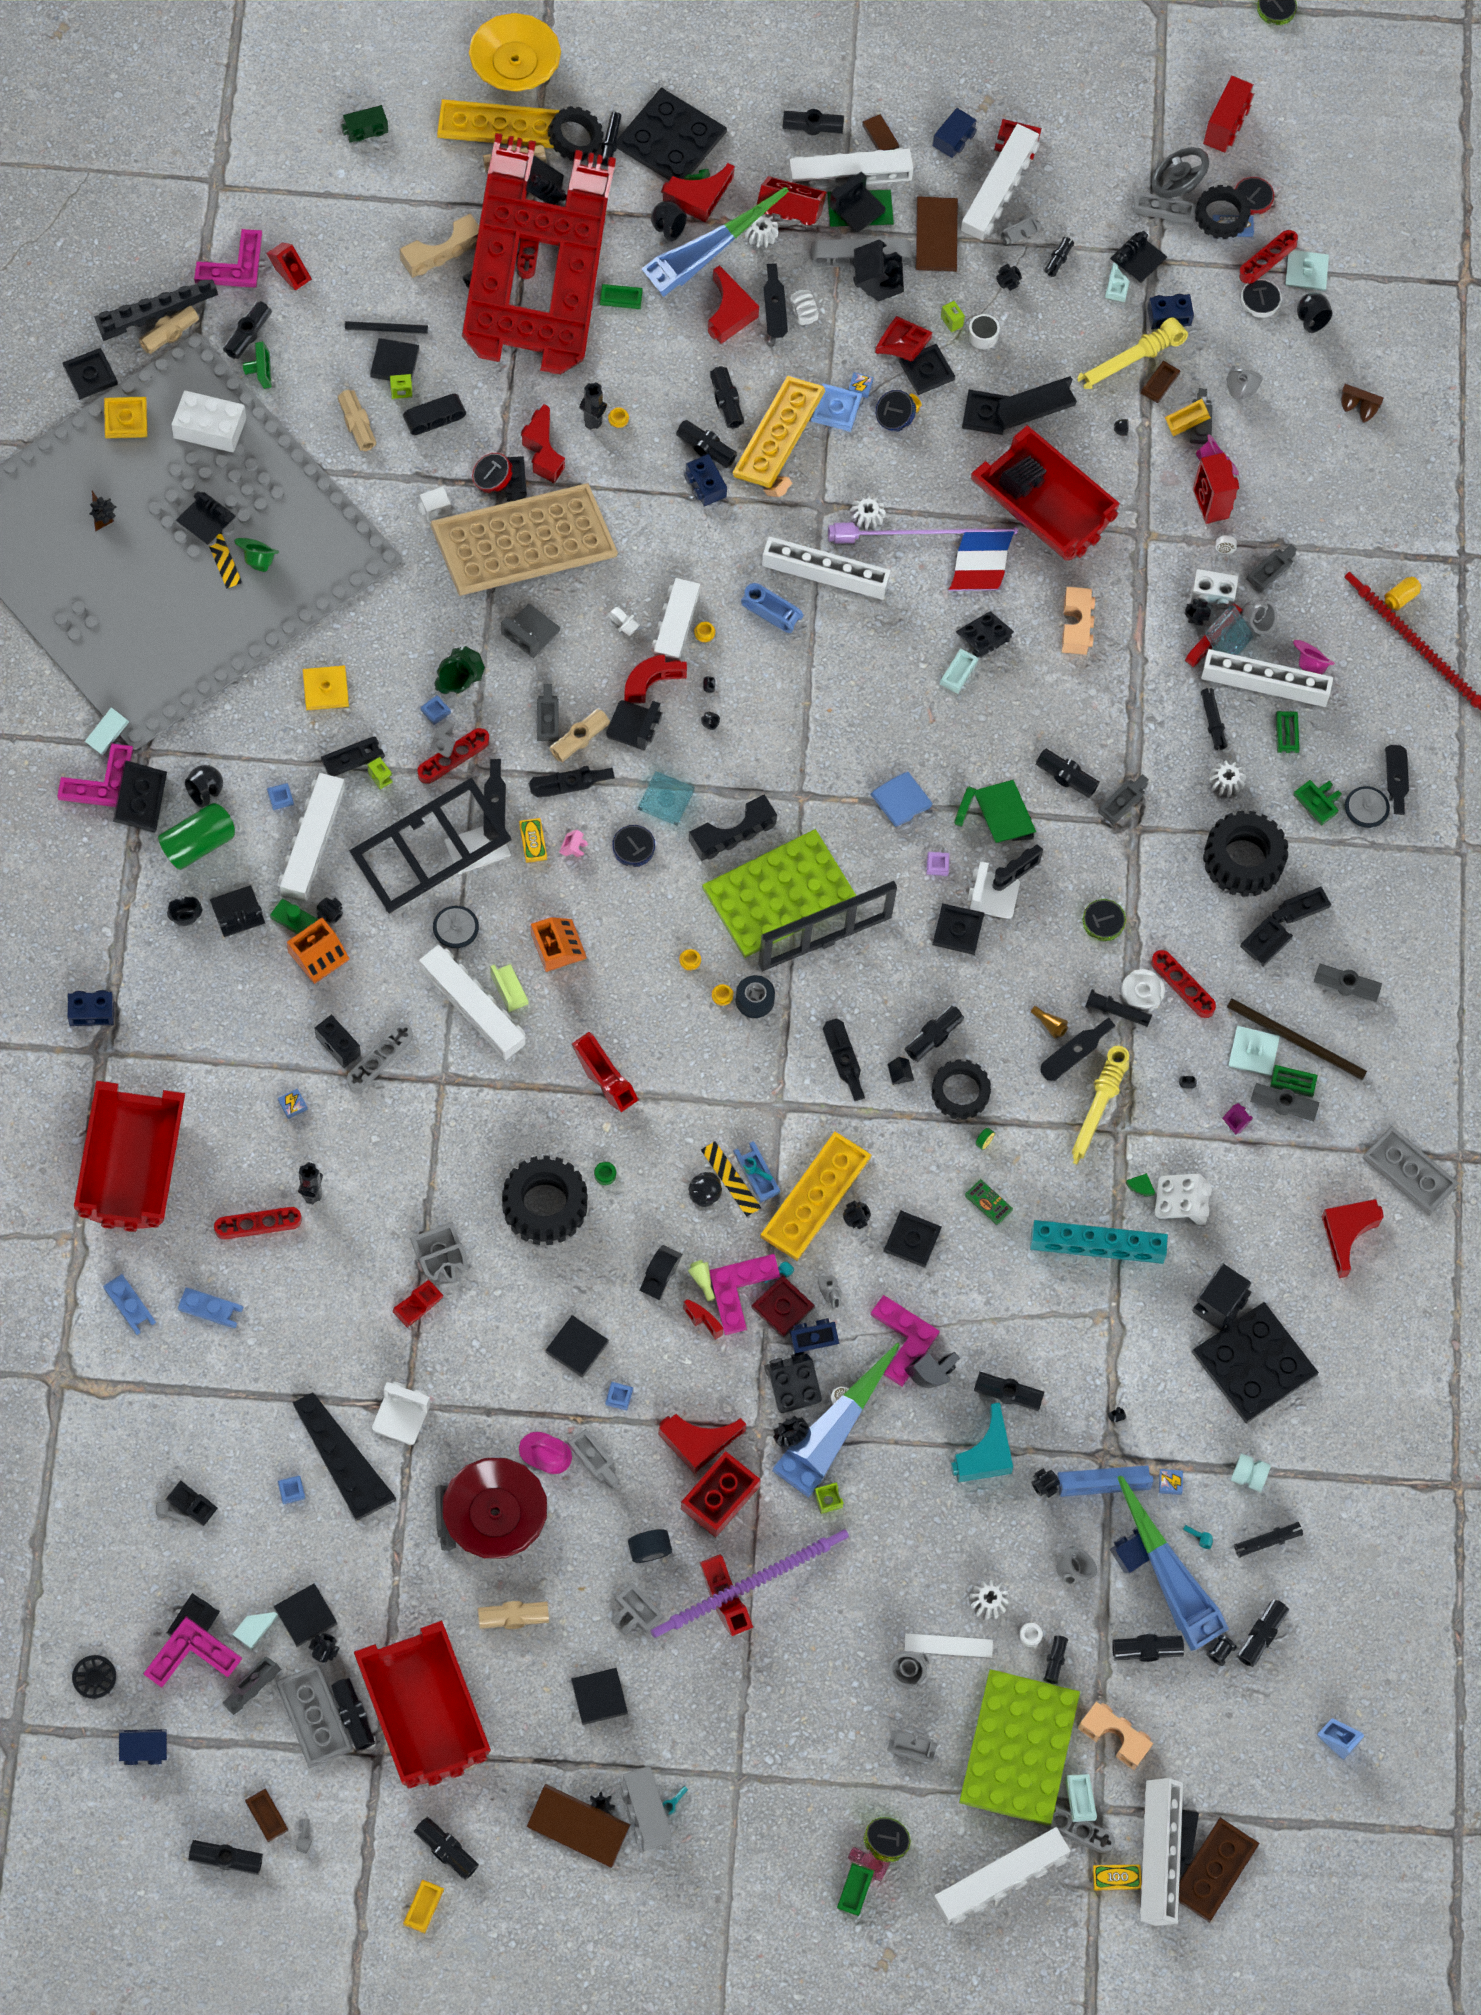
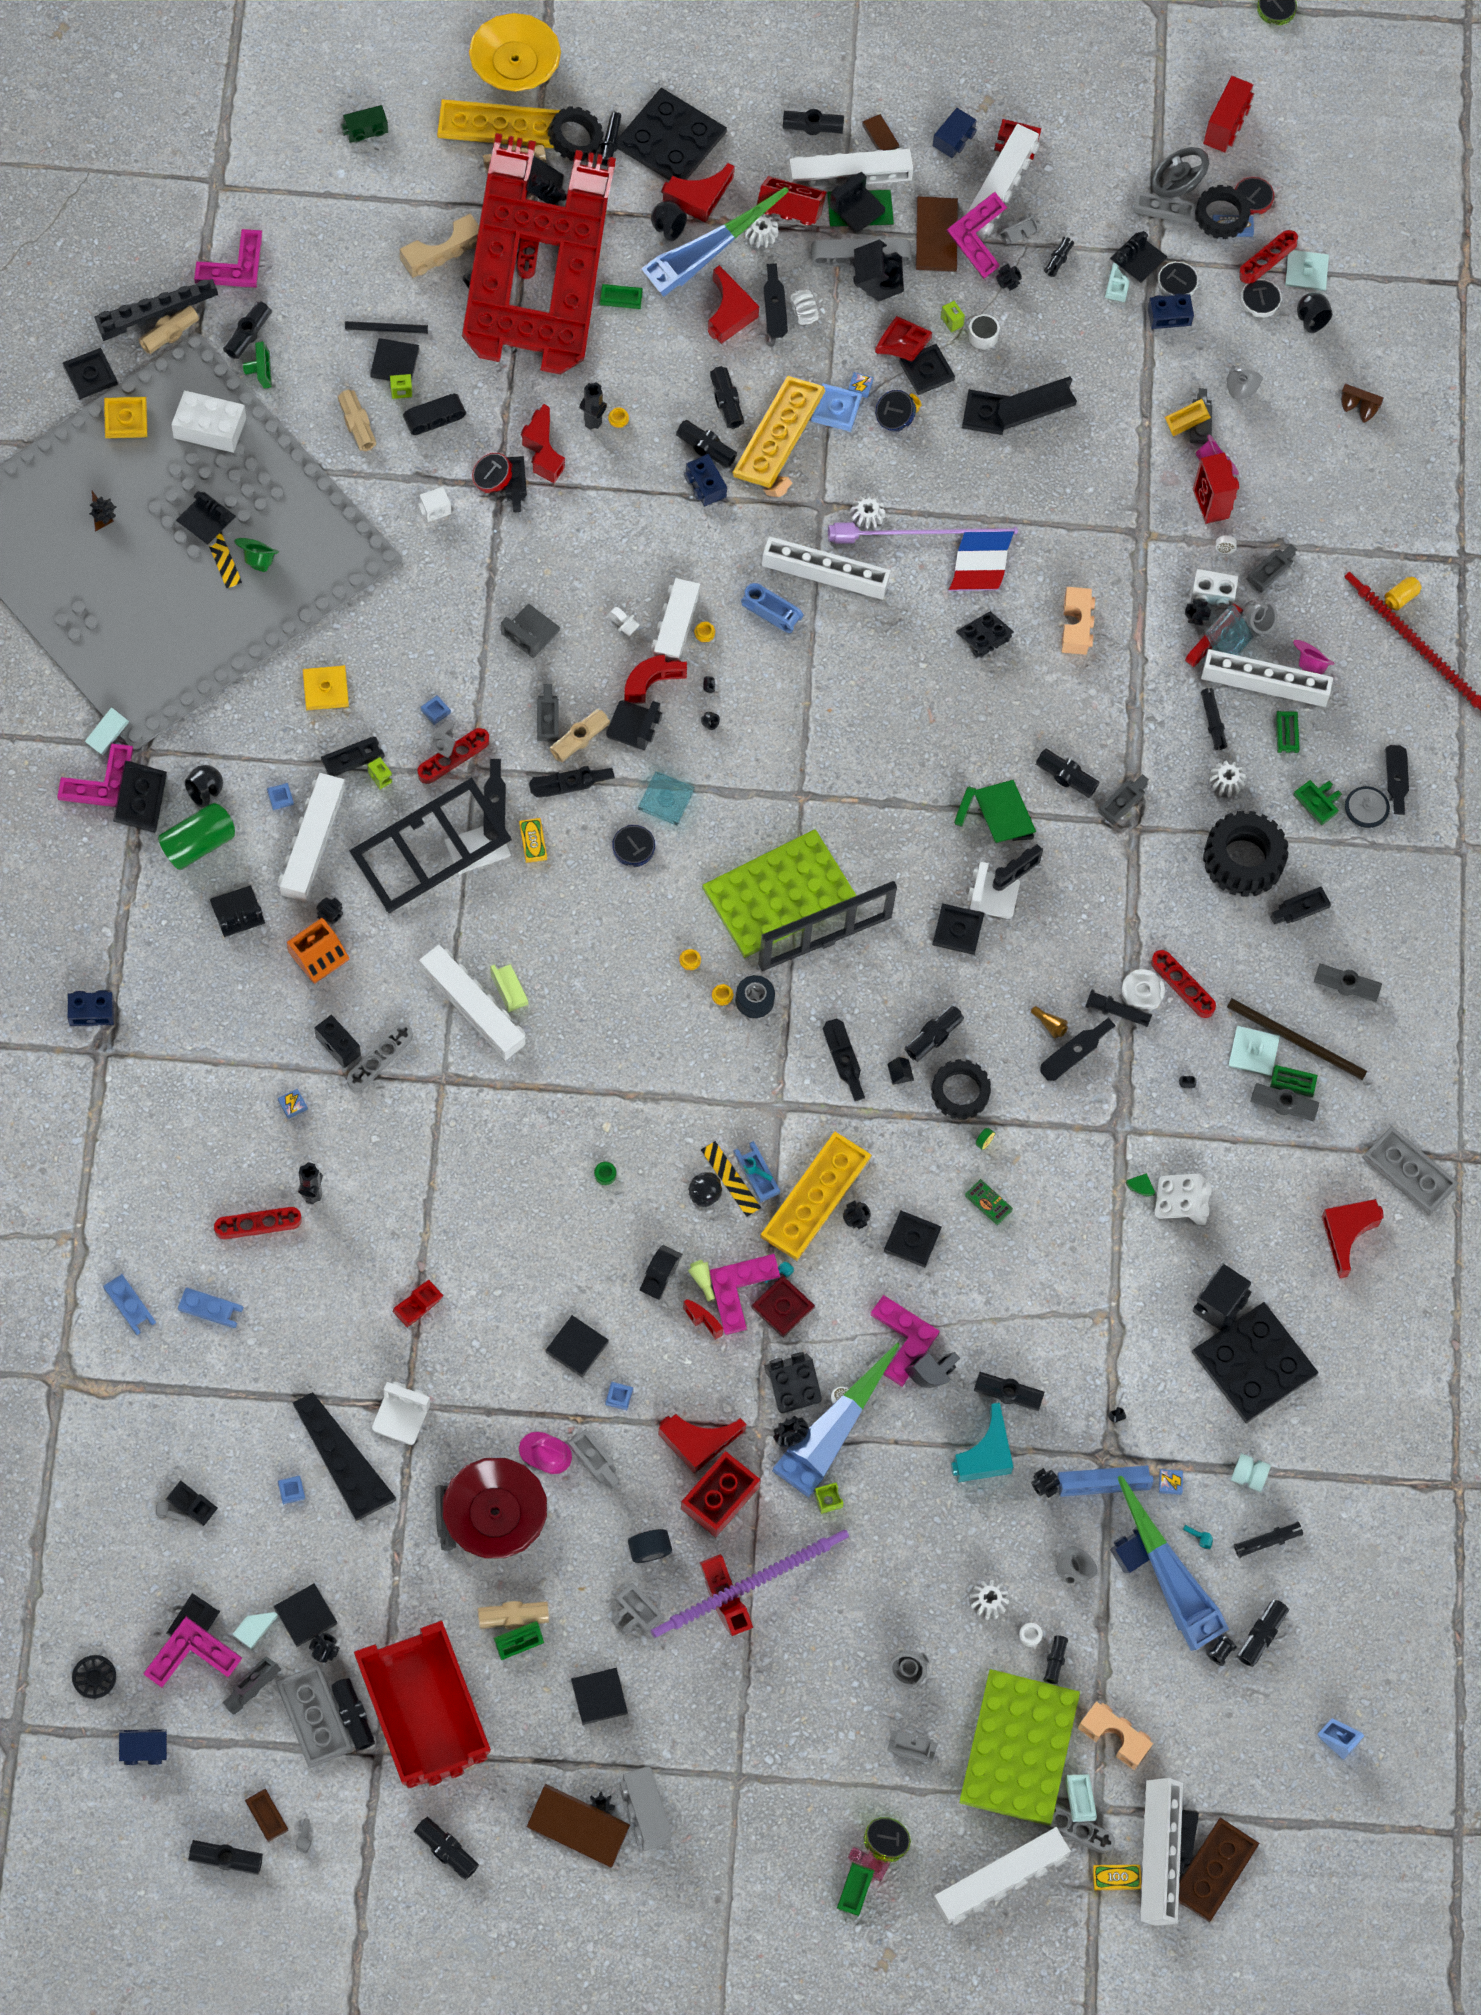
(128, 1157): red cylinder -> none
(184, 910): black hair -> none
(289, 265): red slope -> none
(292, 916): green tile -> none
(423, 1906): yellow tile -> none
(440, 1252): light grey plate -> none
(455, 926): light grey wheel -> none
(459, 671): dark green piece -> none
(518, 1637): none -> green tile
(523, 539): tan plate -> none
(544, 1173): black tyre -> none
(557, 942): orange slope -> none
(572, 842): bright pink tile -> none
(602, 1072): red arch -> none
(675, 1800): teal hand -> none
(703, 174): green tile -> none
(710, 840): black arch -> none
(814, 1337): dark blue brick -> none
(830, 1293): light grey piece -> none
(901, 799): medium blue slope -> none
(938, 863): lavender tile -> none
(949, 1645): white sticker -> none
(959, 671): light aqua tile -> none
(965, 235): none -> dark pink plate
(1022, 477): black brick -> none
(1065, 510): red cylinder -> none
(1098, 1241): teal brick -> none
(1104, 920): black tile -> none
(1106, 1087): light yellow piece -> none
(1122, 427): black hinge -> none
(1148, 1647): black piece -> none
(1149, 345): light yellow piece -> none
(1160, 381): reddish brown tile -> none
(1177, 279): none -> black tile
(1237, 1118): magenta tile -> none
(1266, 940): black plate -> none

